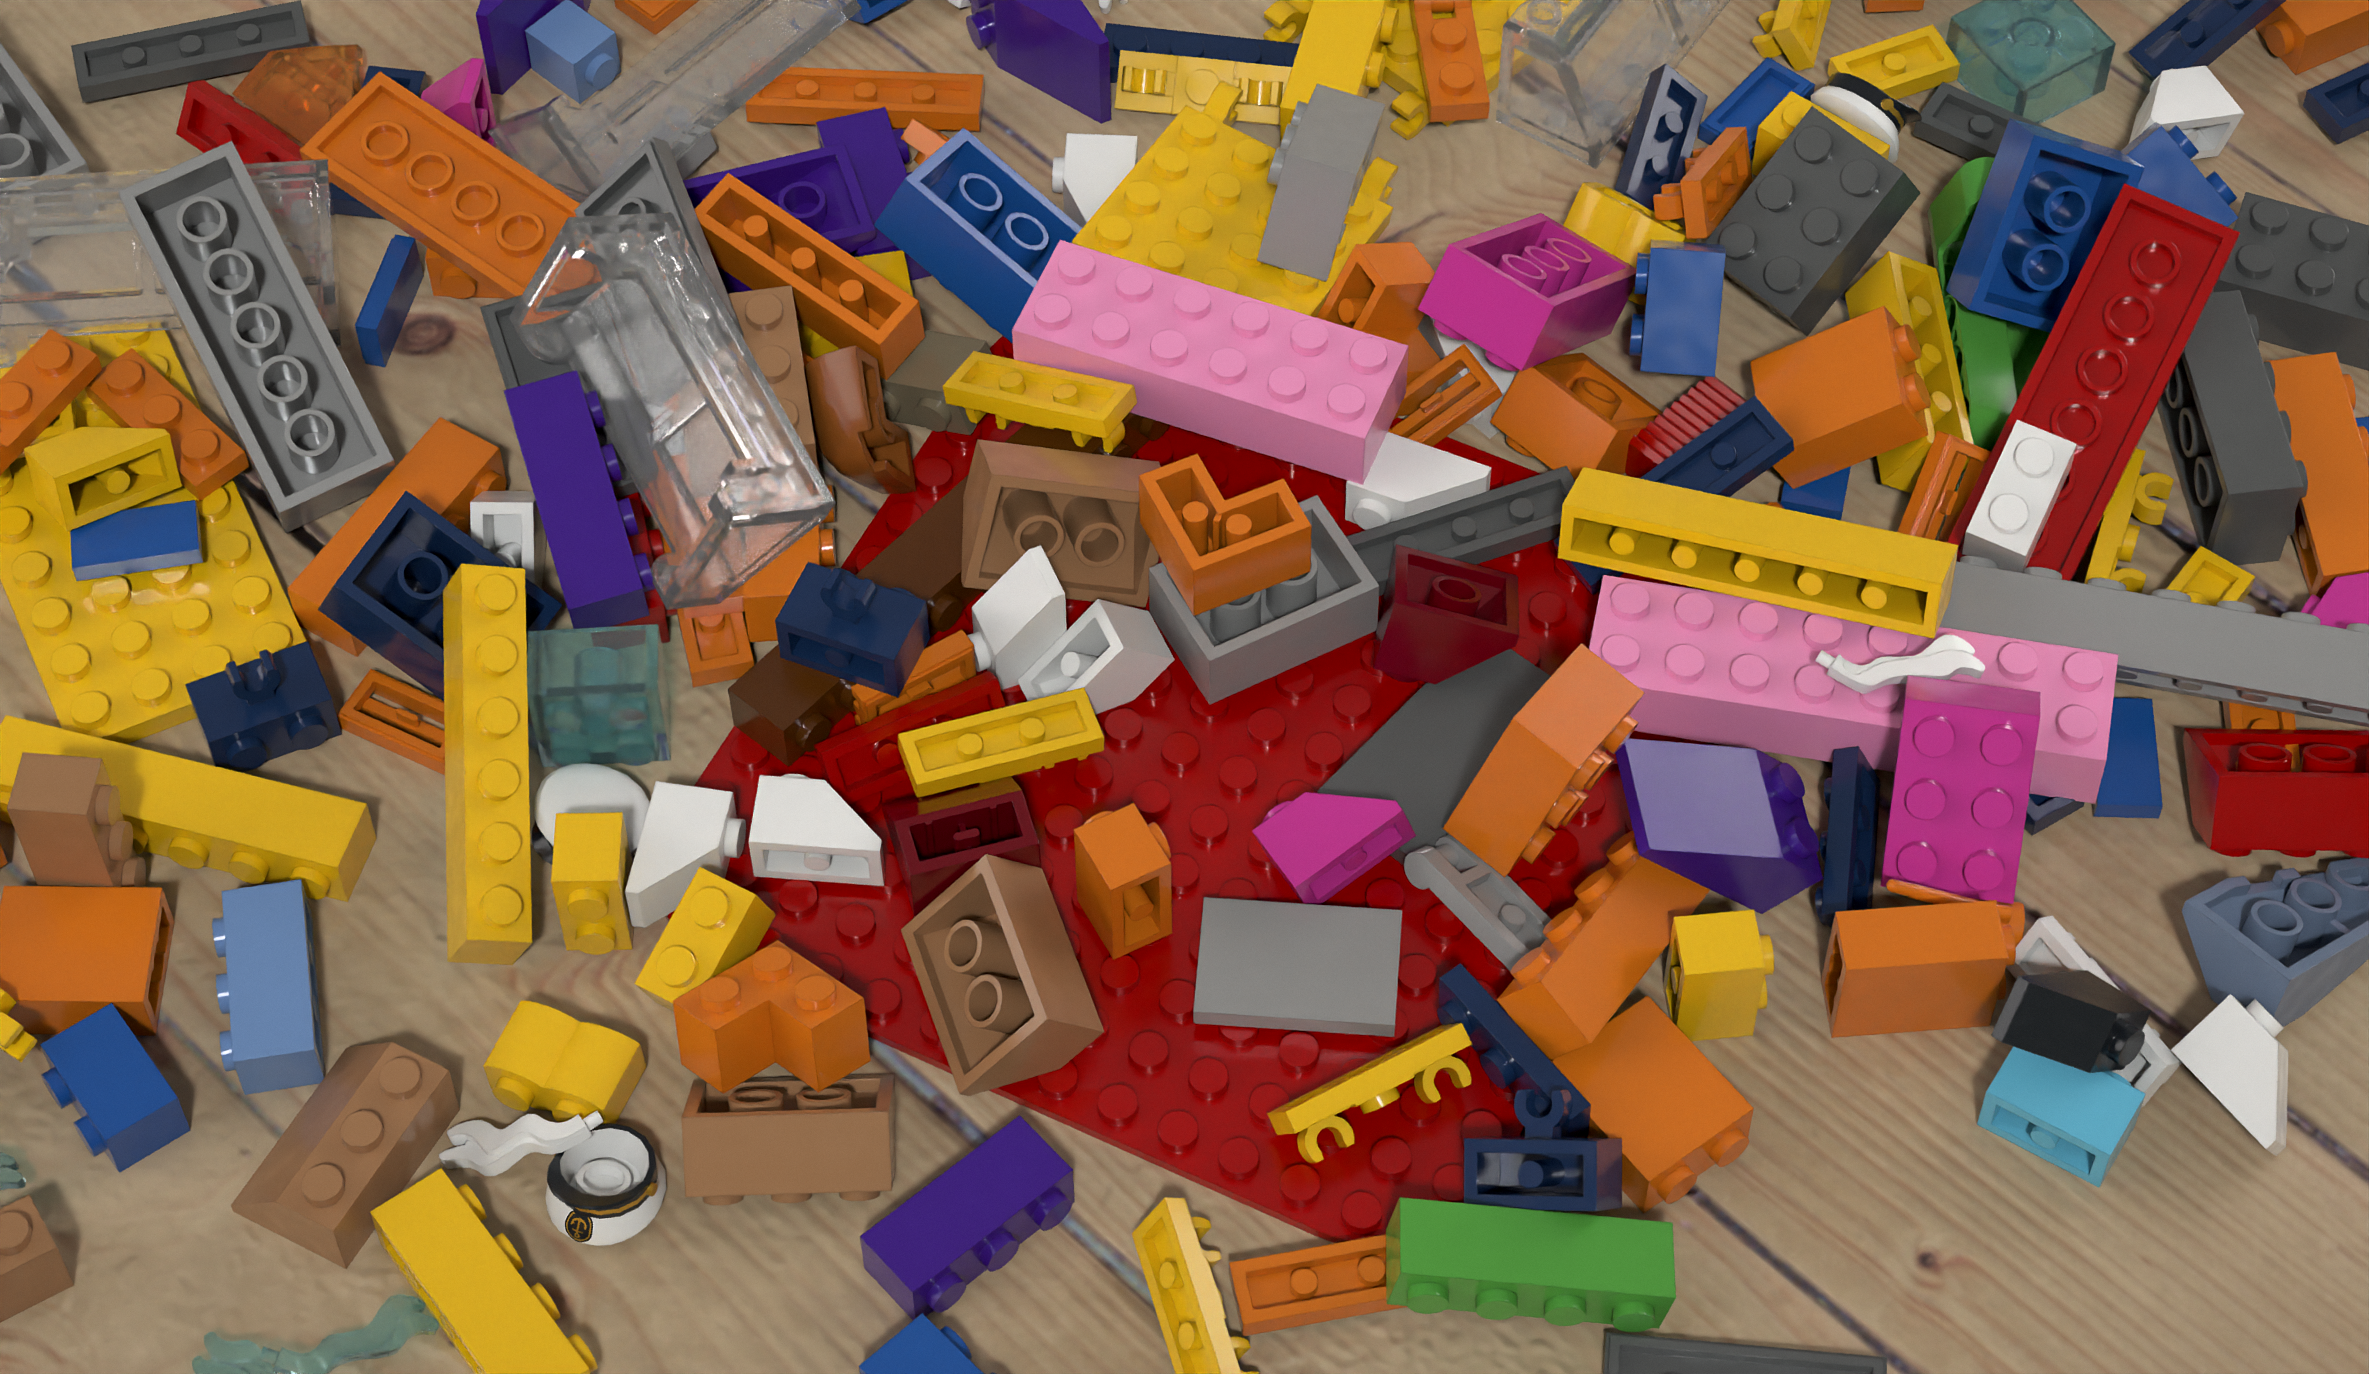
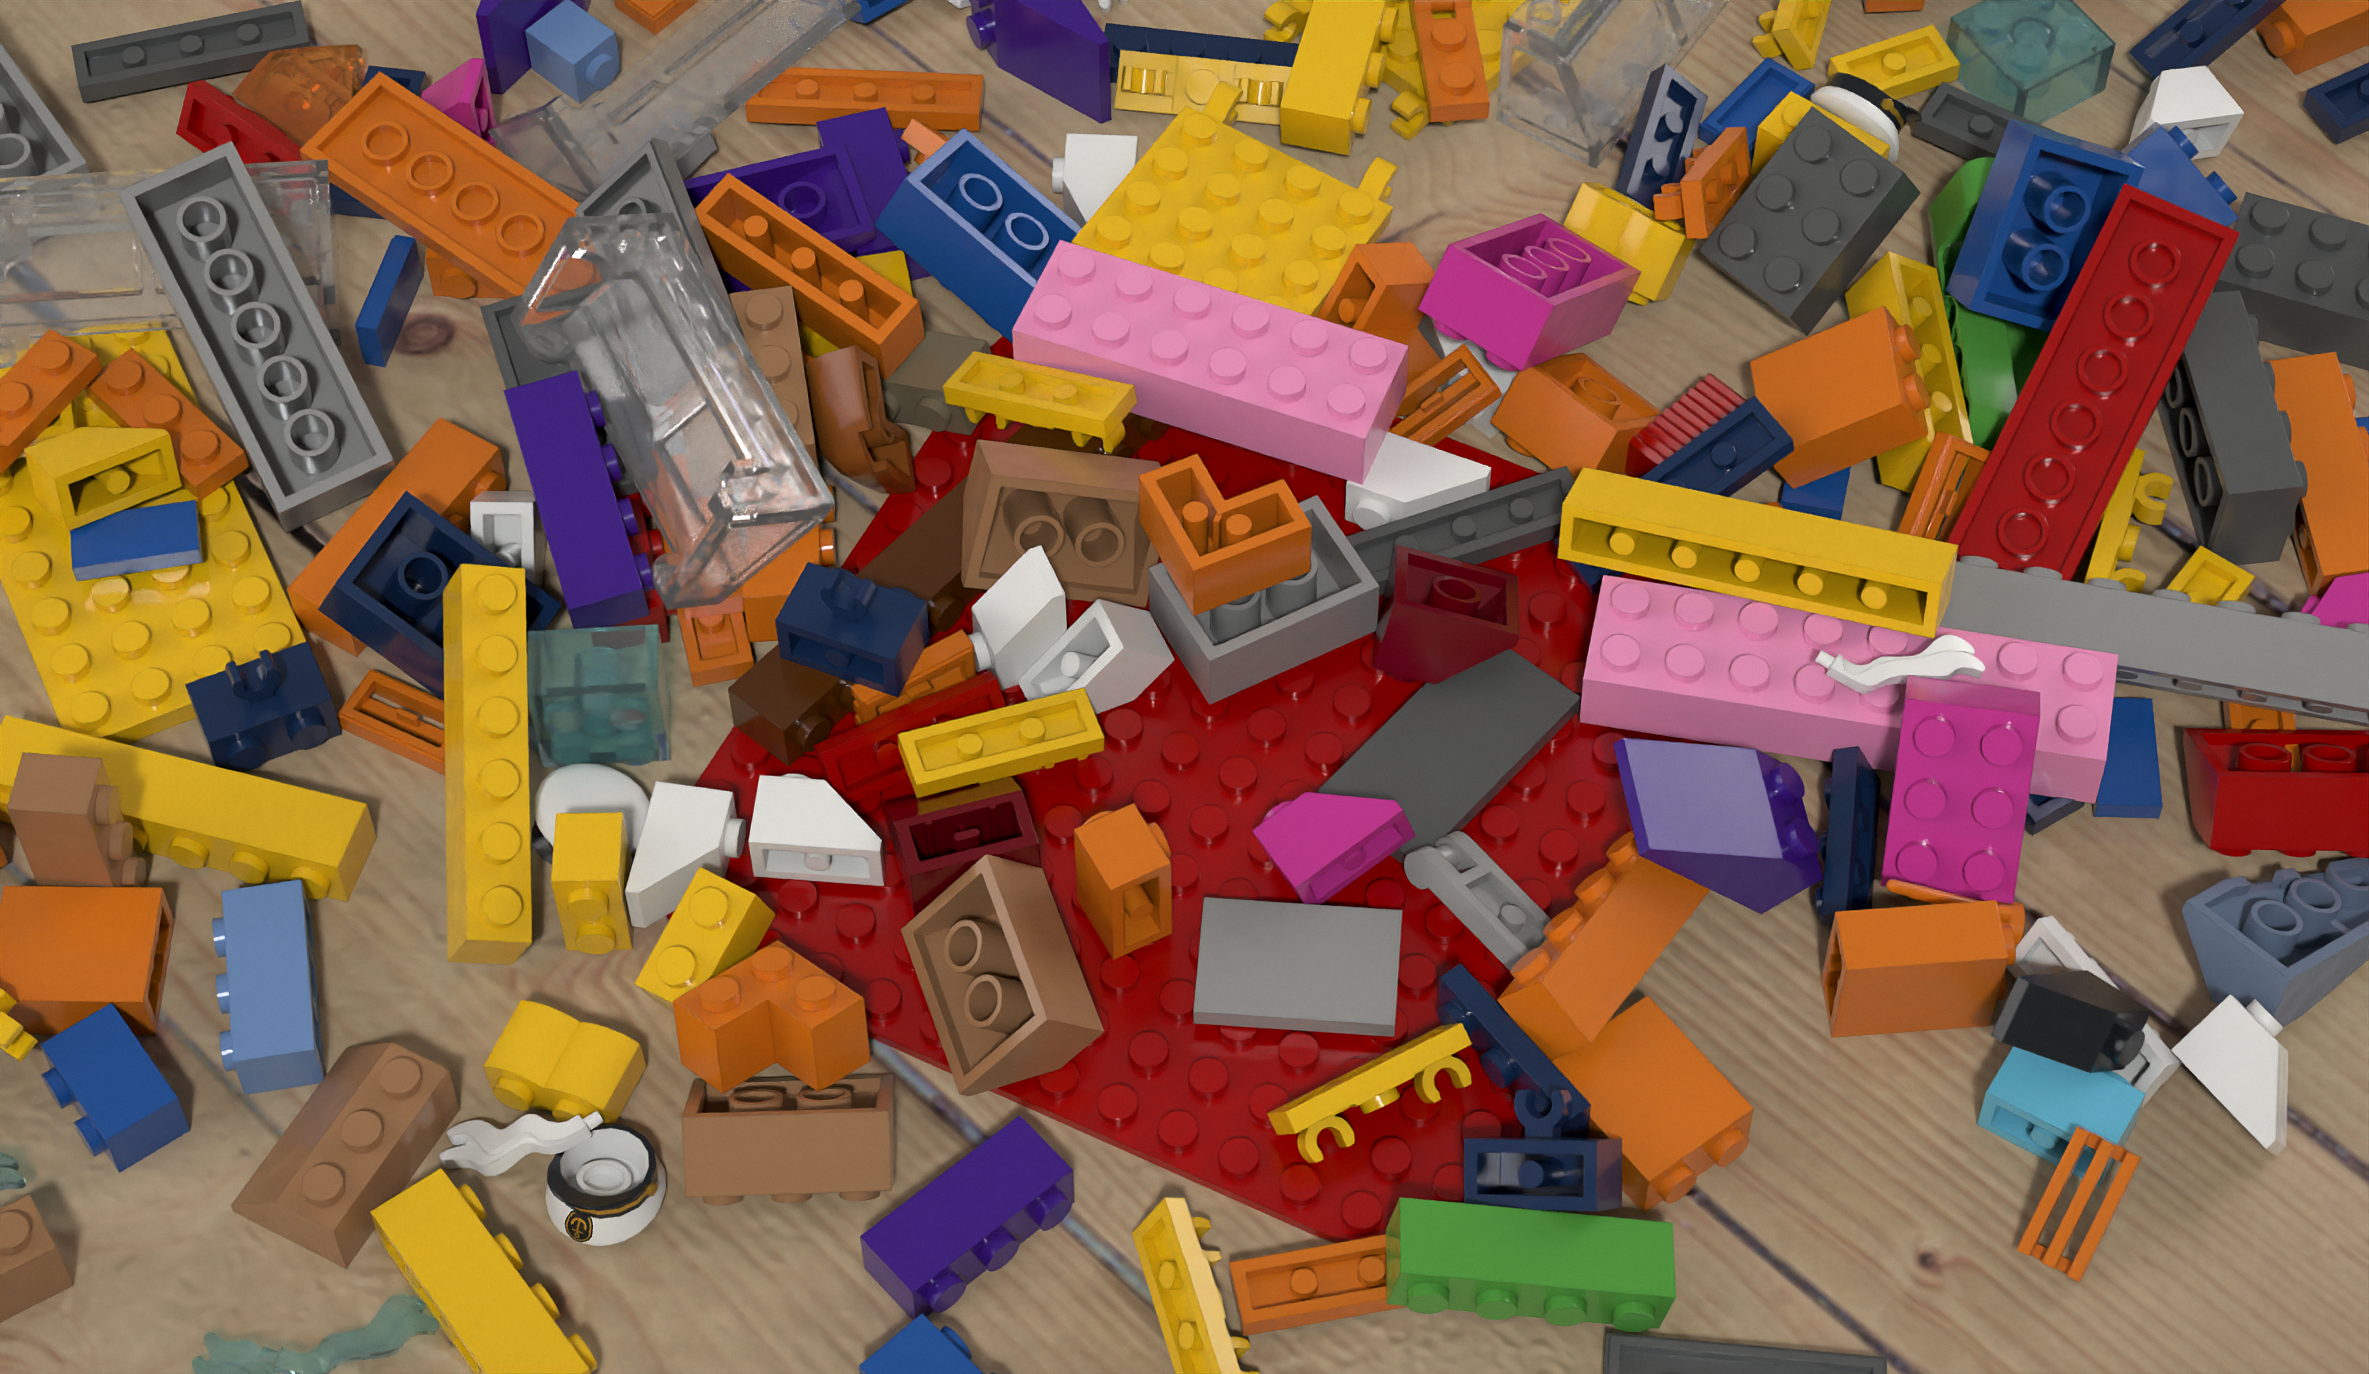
(1318, 179): light grey wedge -> none
(1546, 762): orange brick -> none
(1681, 307): blue brick -> none
(1717, 974): yellow brick -> none
(2019, 497): white brick -> none
(2052, 1255): none -> orange tile

